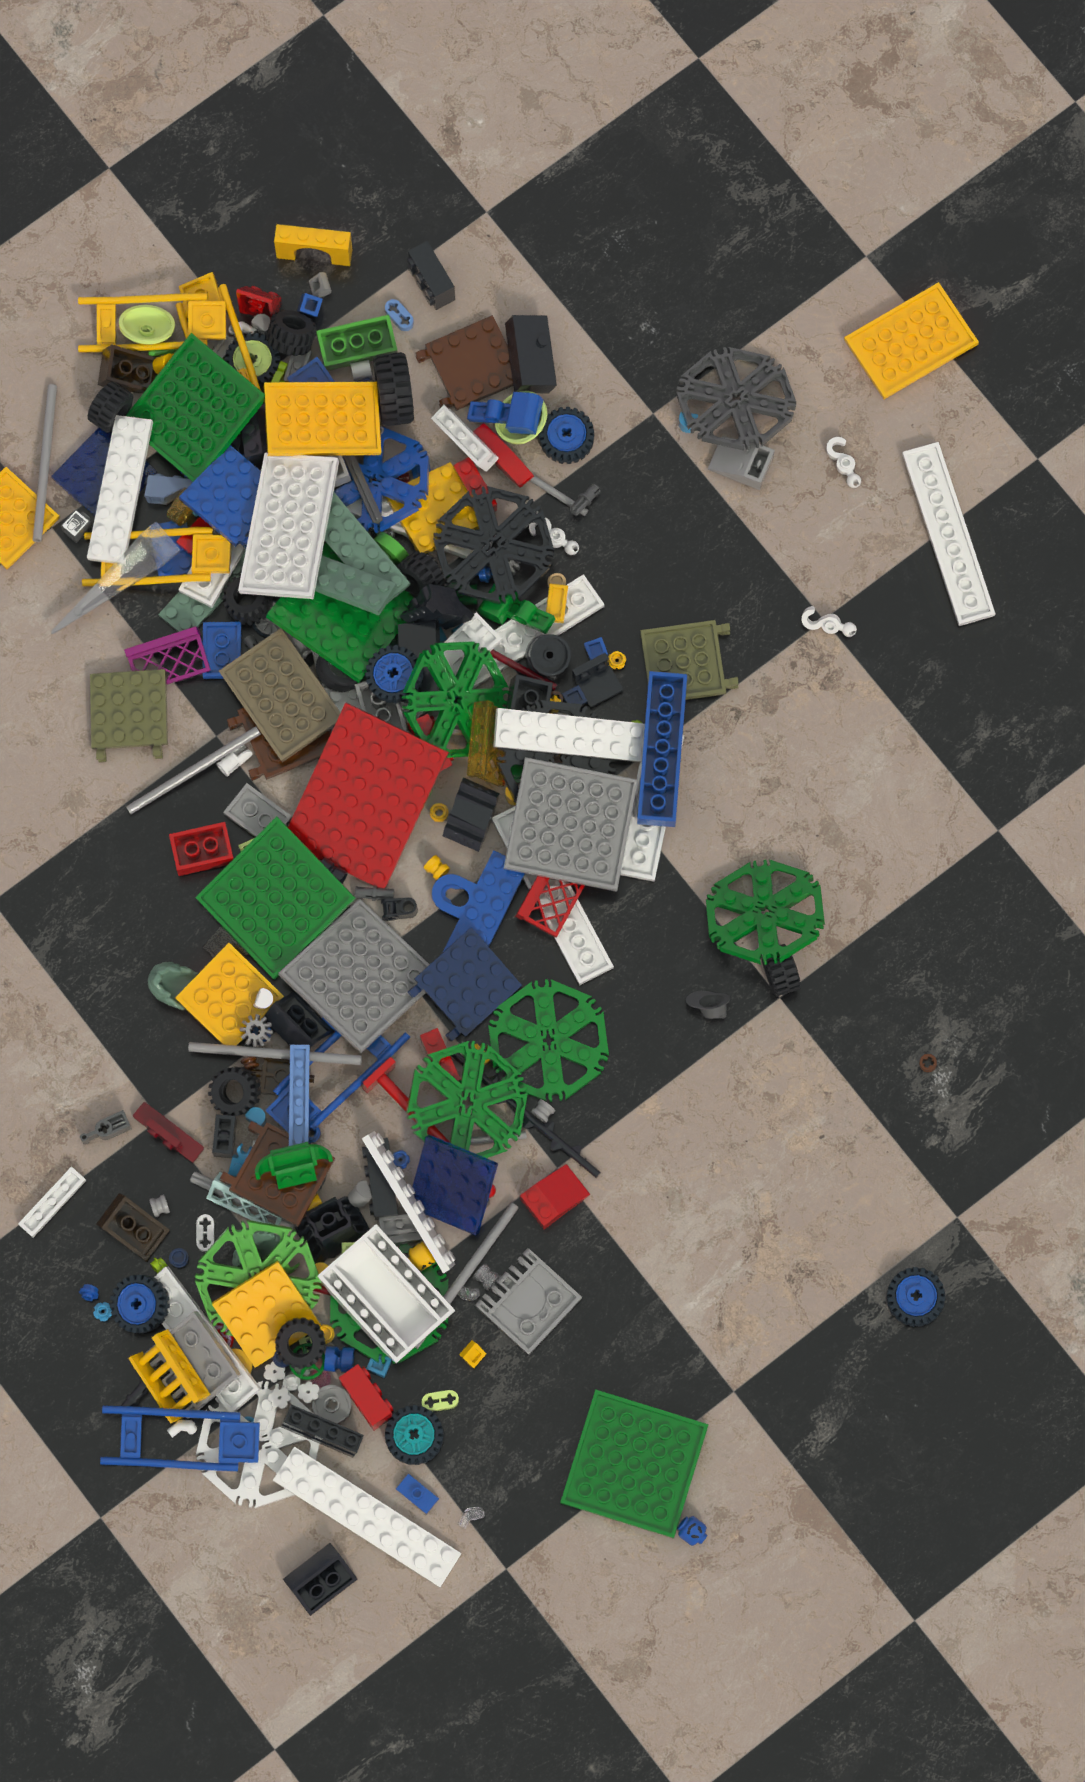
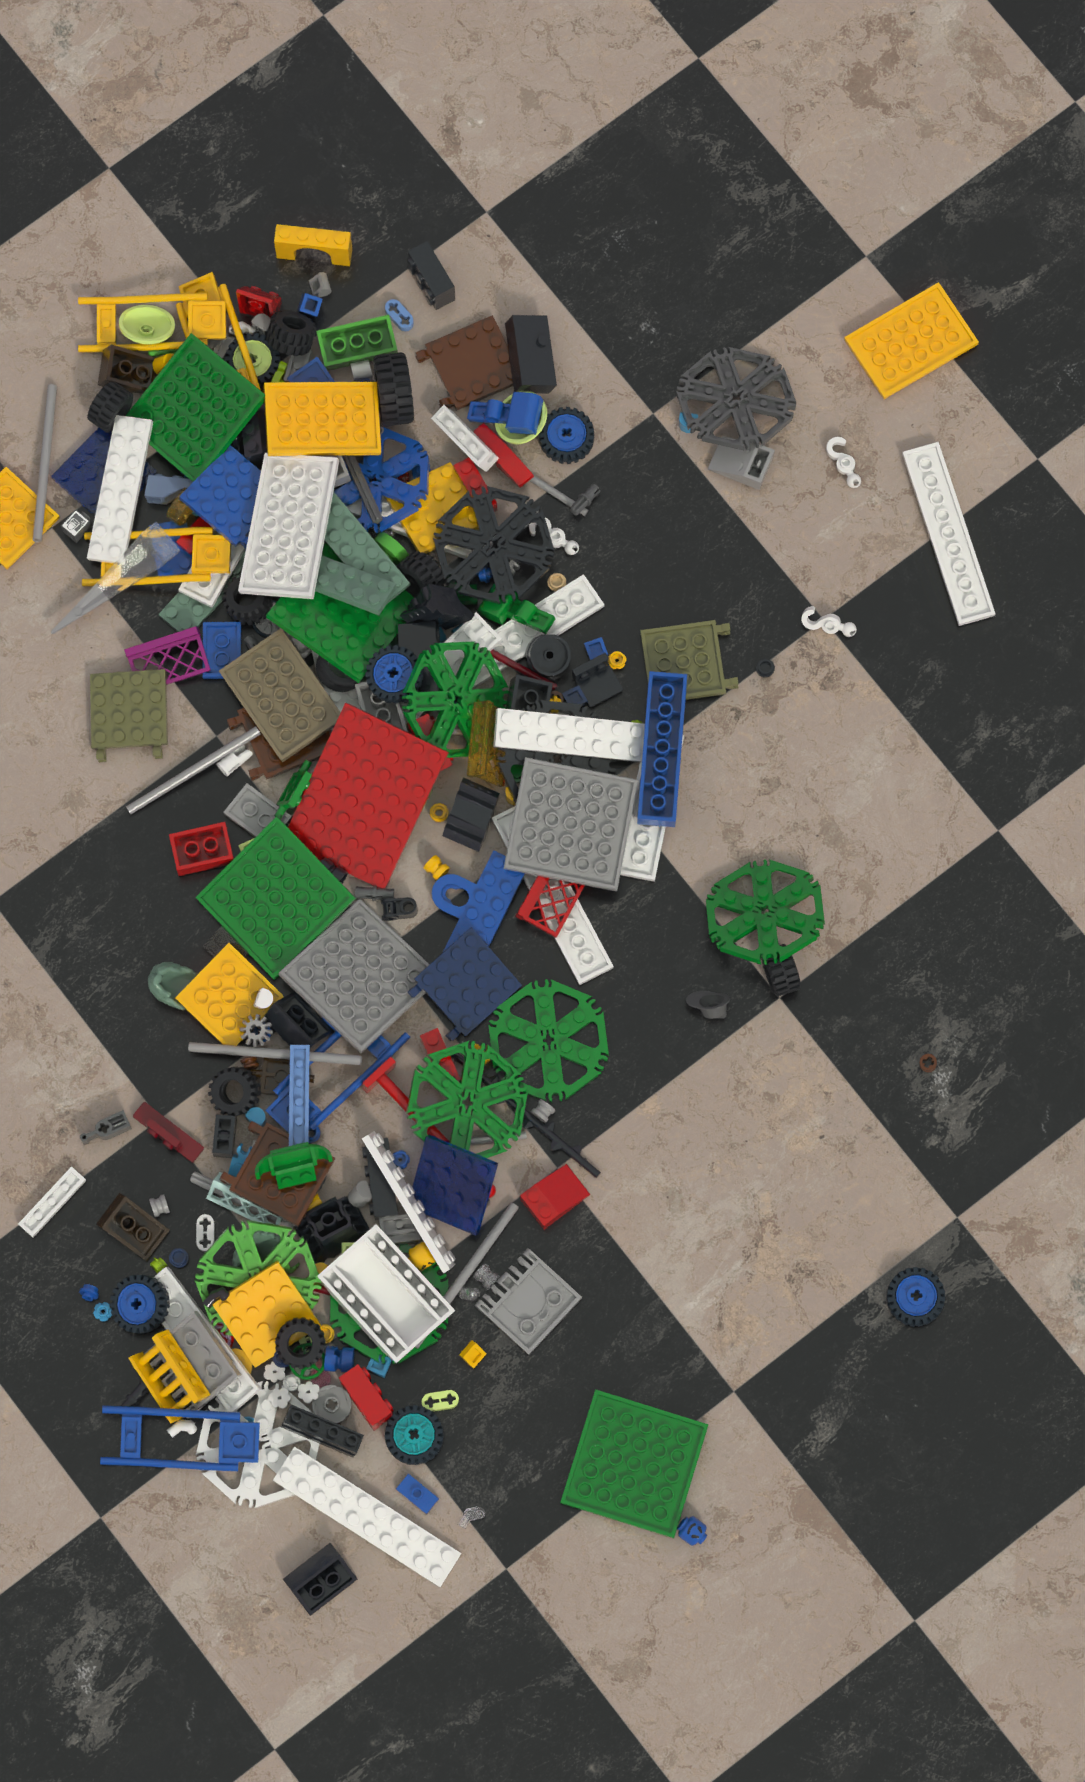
(214, 1295): none -> black arm
(292, 793): none -> green plate
(557, 601): yellow tile -> none
(765, 668): none -> black plate

